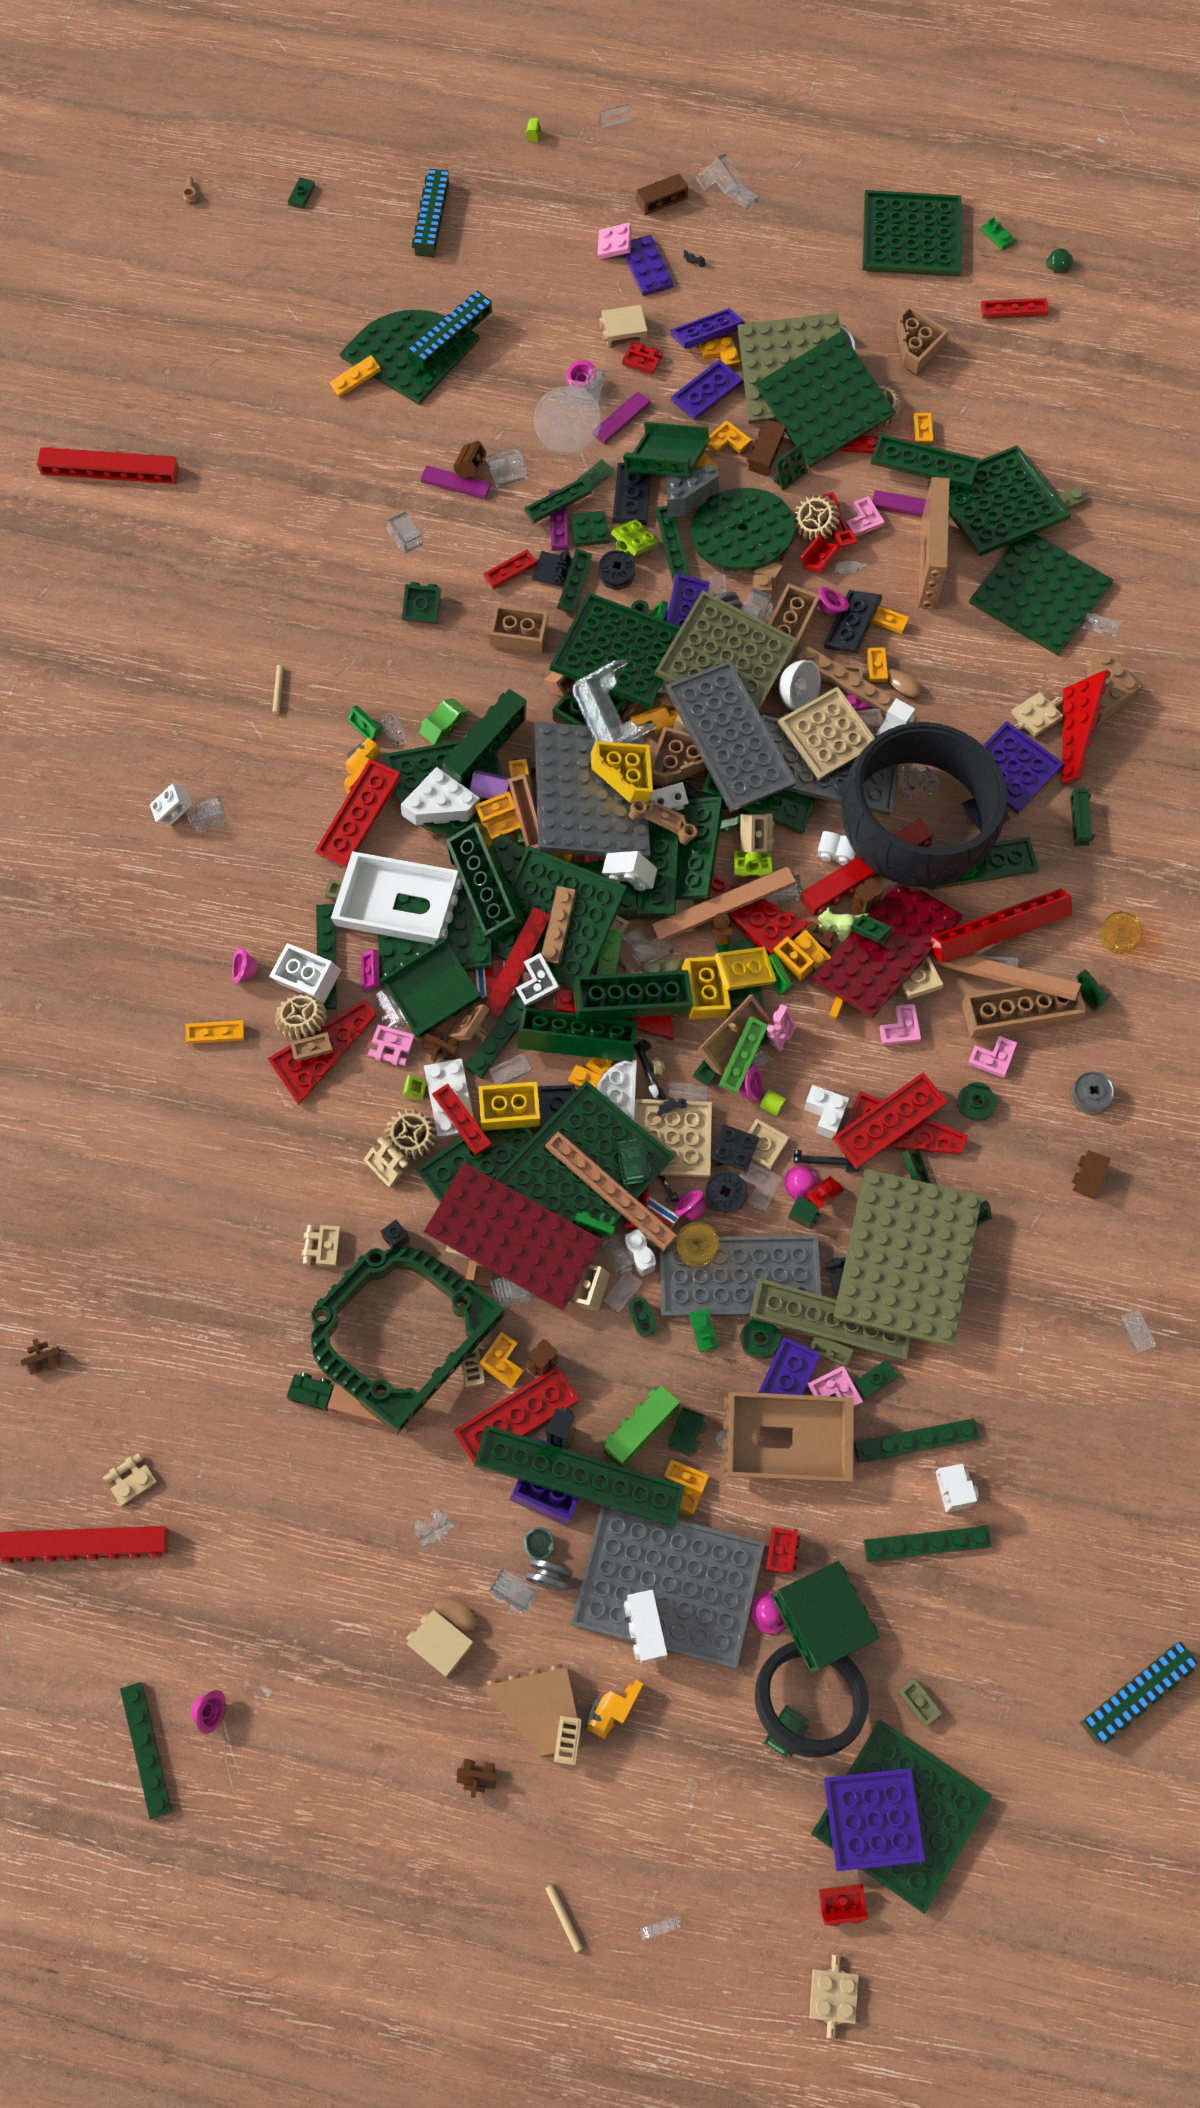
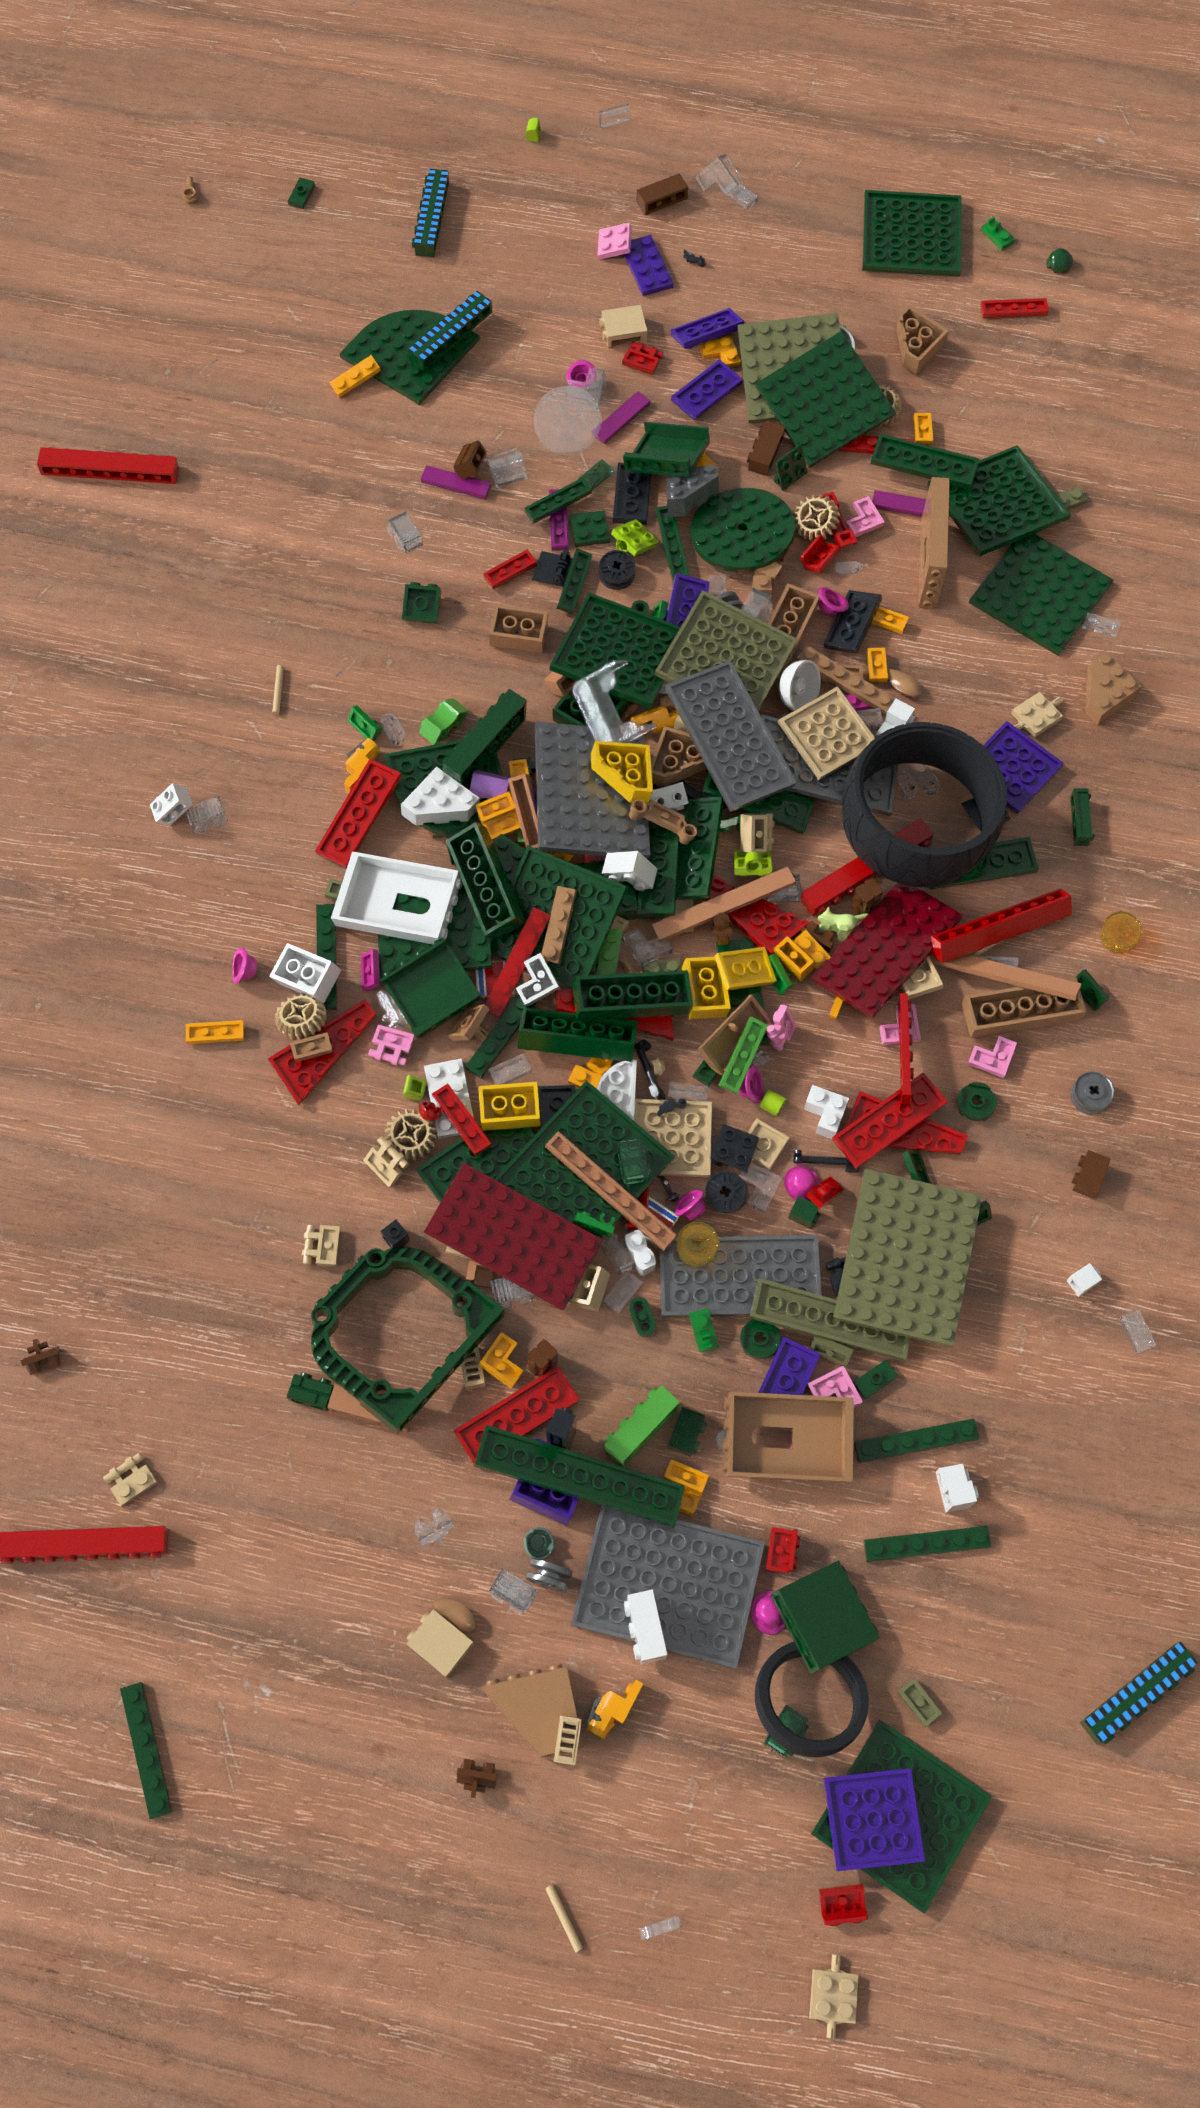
(208, 1711): dark pink hat -> none
(429, 1111): none -> red plate
(440, 1048): reddish brown hips -> none
(729, 435): light orange plate -> none
(835, 848): white brick -> none
(872, 929): dark green plate -> none
(905, 1042): none -> red plate
(1080, 718): red wing -> none
(1084, 1279): none -> white brick

